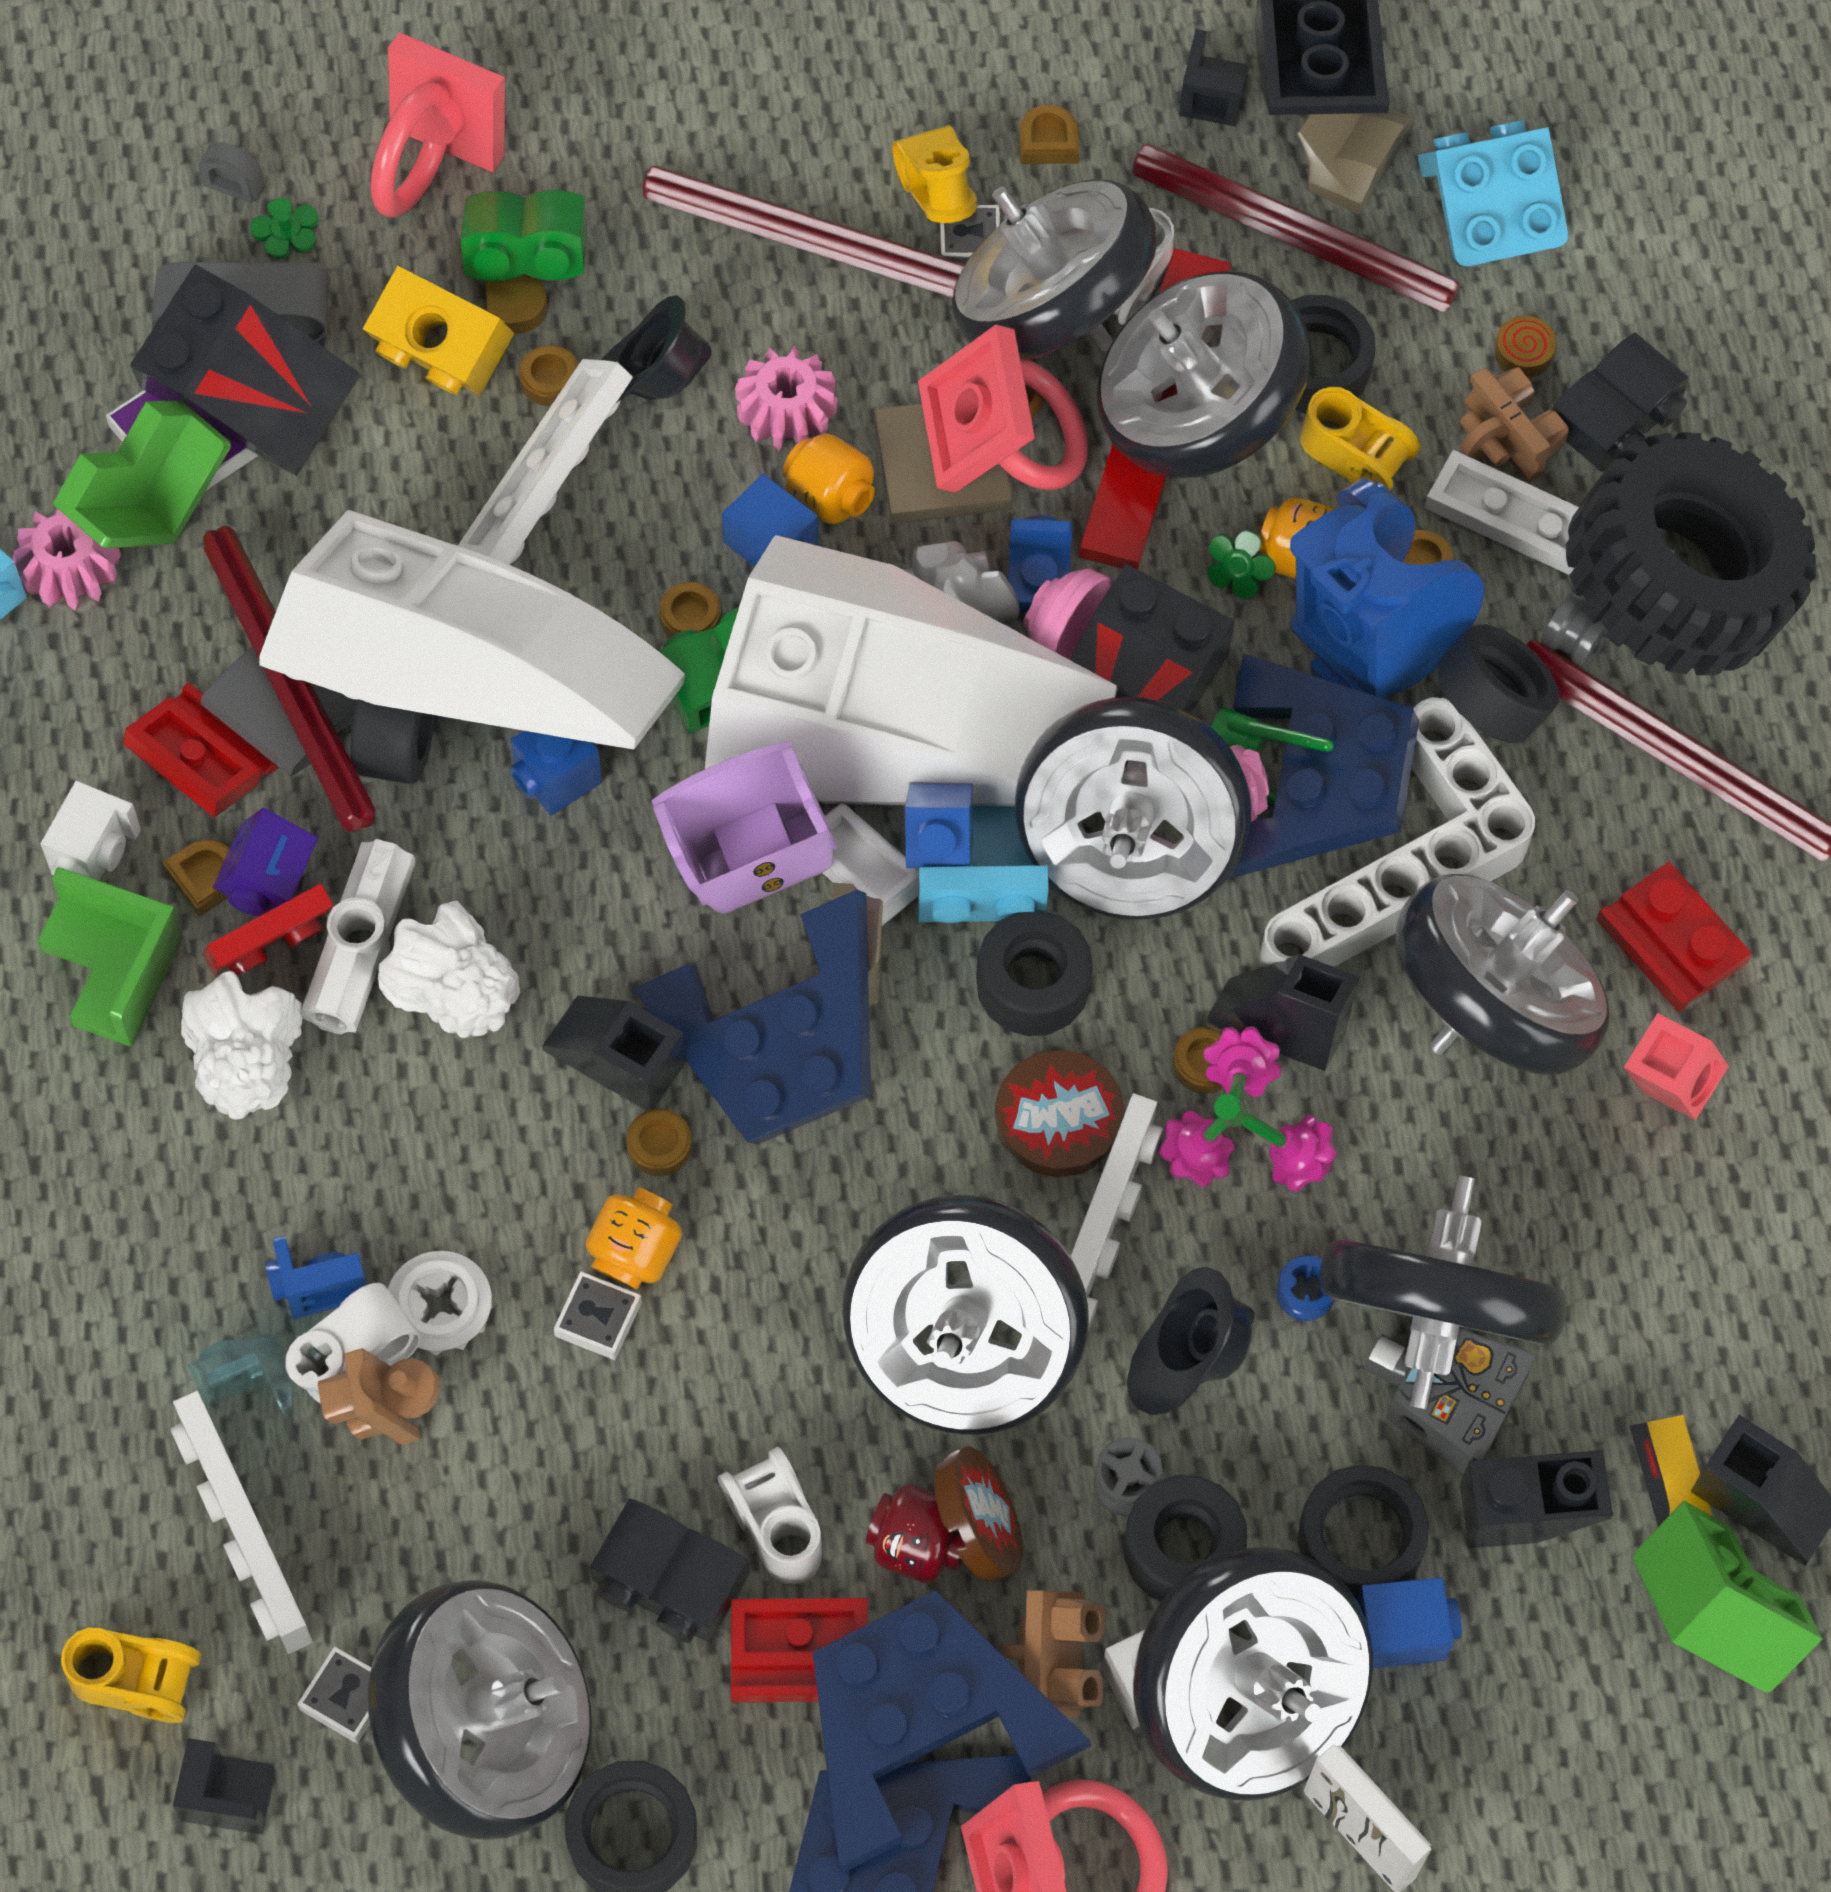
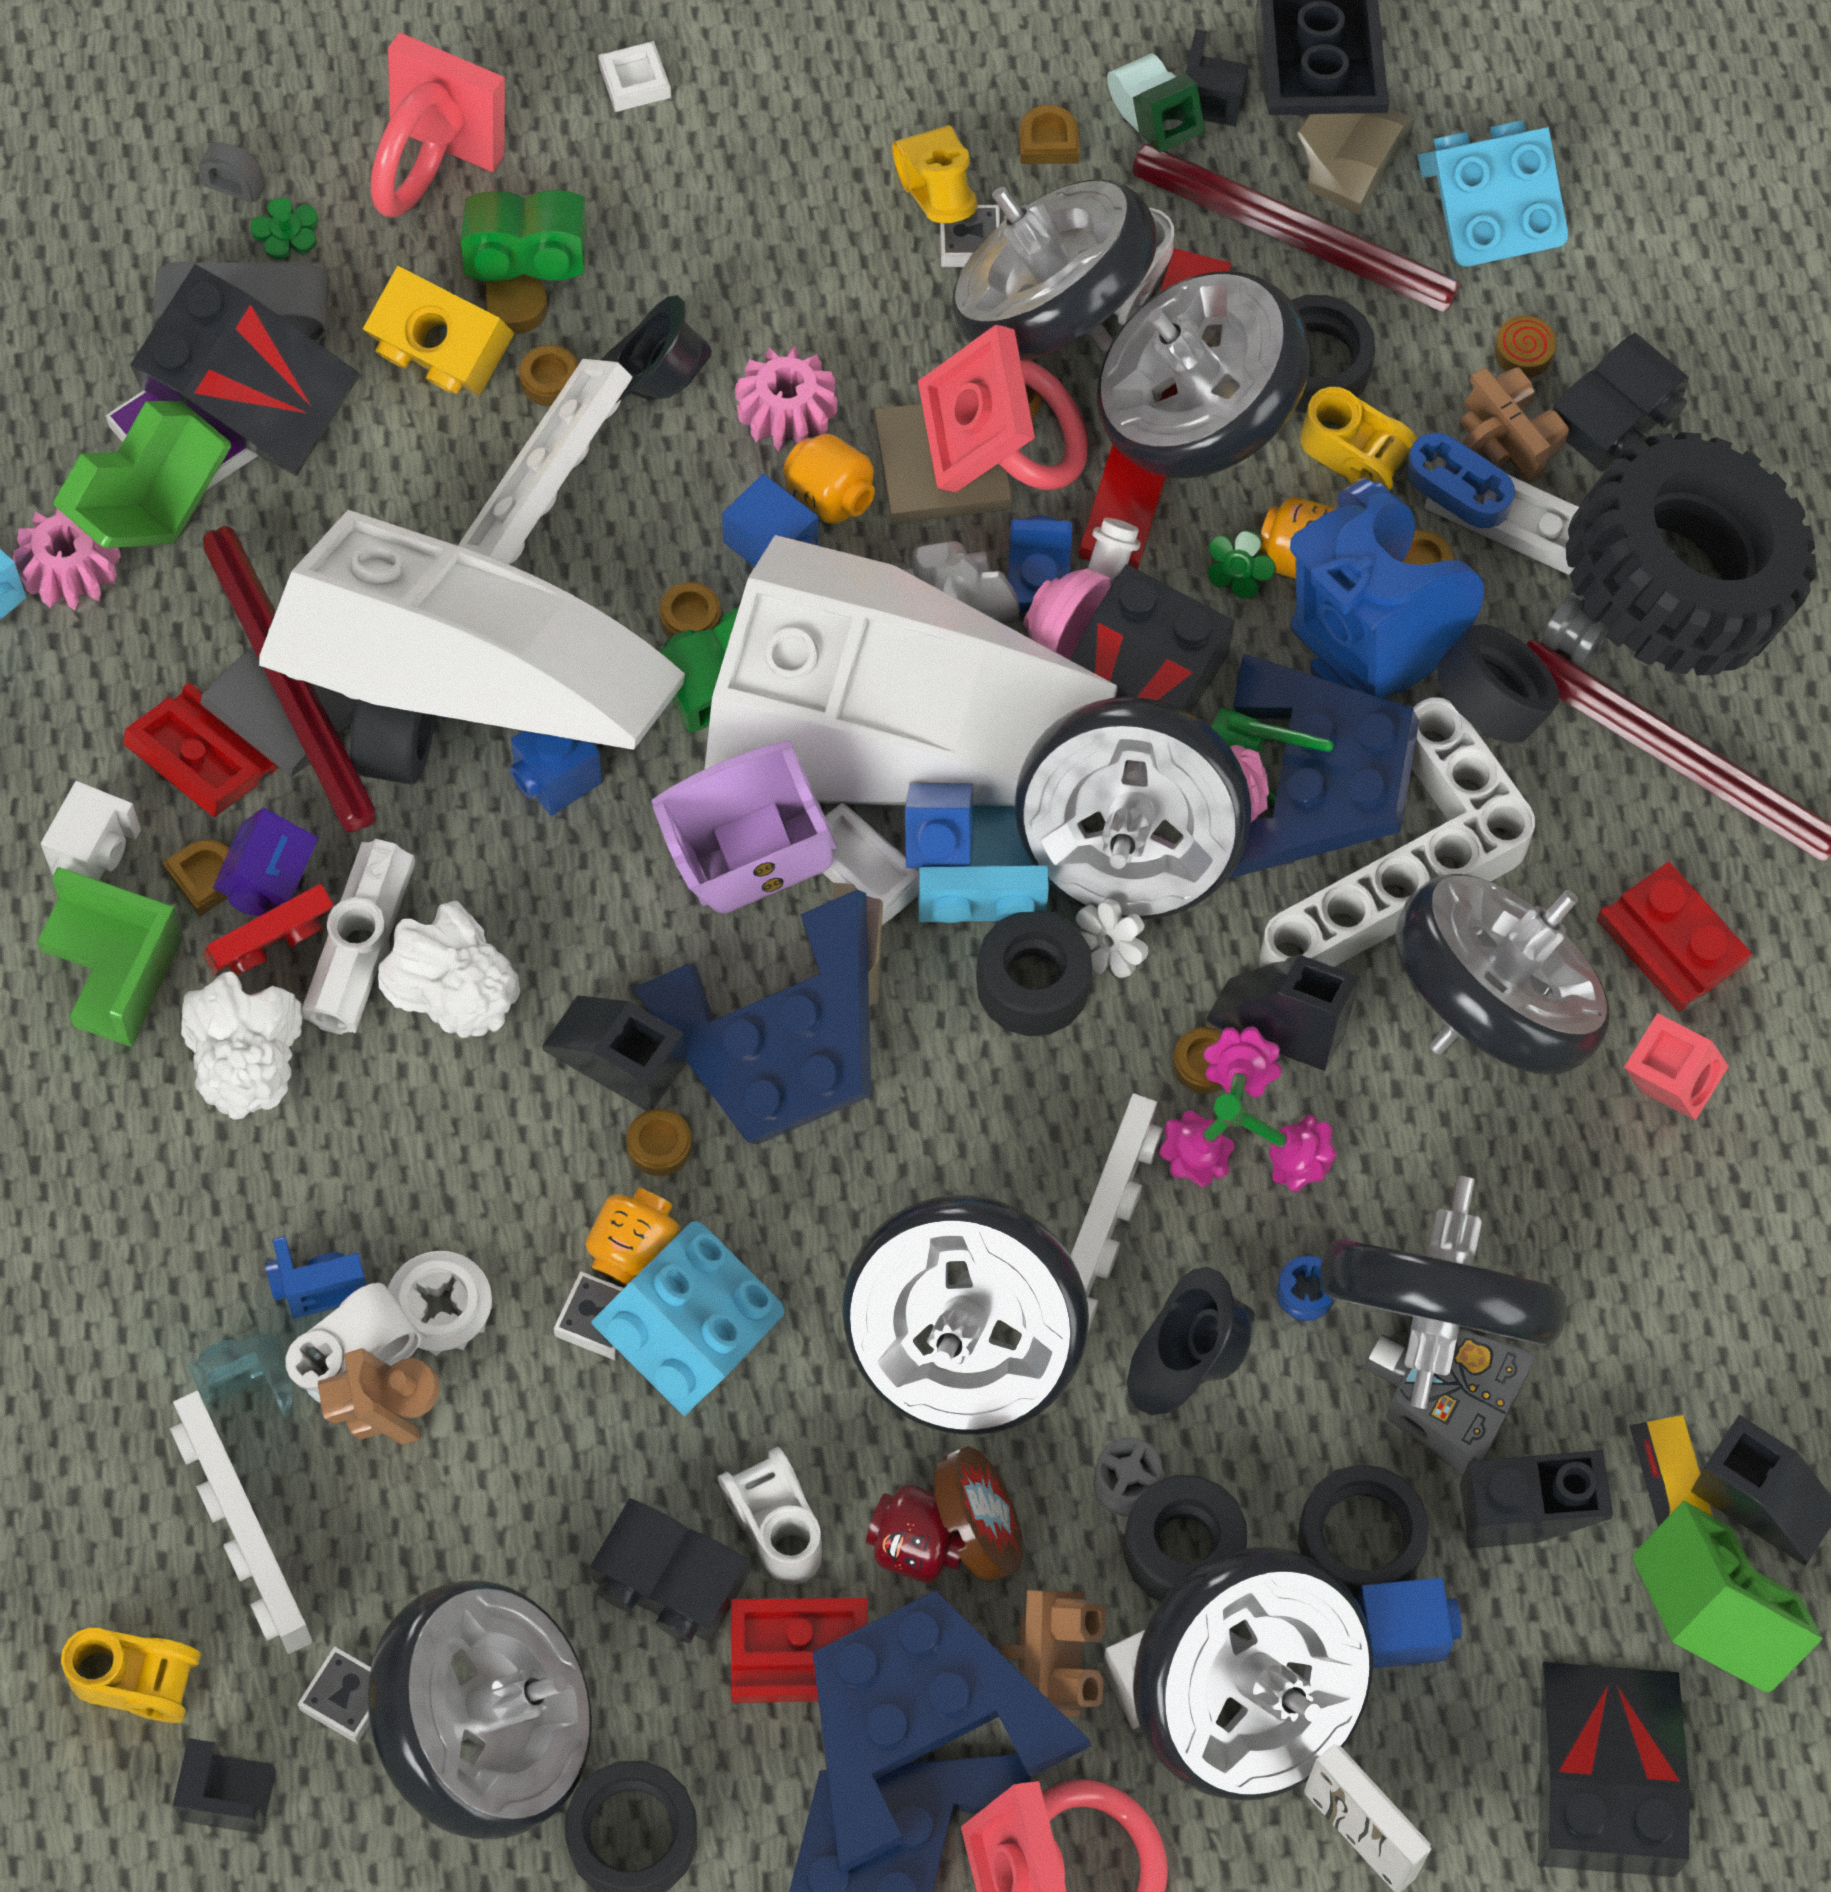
(634, 76): none -> white tile
(689, 1316): none -> medium azure bracket
(801, 230): axle -> none
(1059, 1112): tile -> none
(1112, 938): none -> white plant
(1113, 547): none -> white pin
(1150, 95): none -> dark green leg
(1460, 480): none -> blue beam
(1612, 1770): none -> black slope

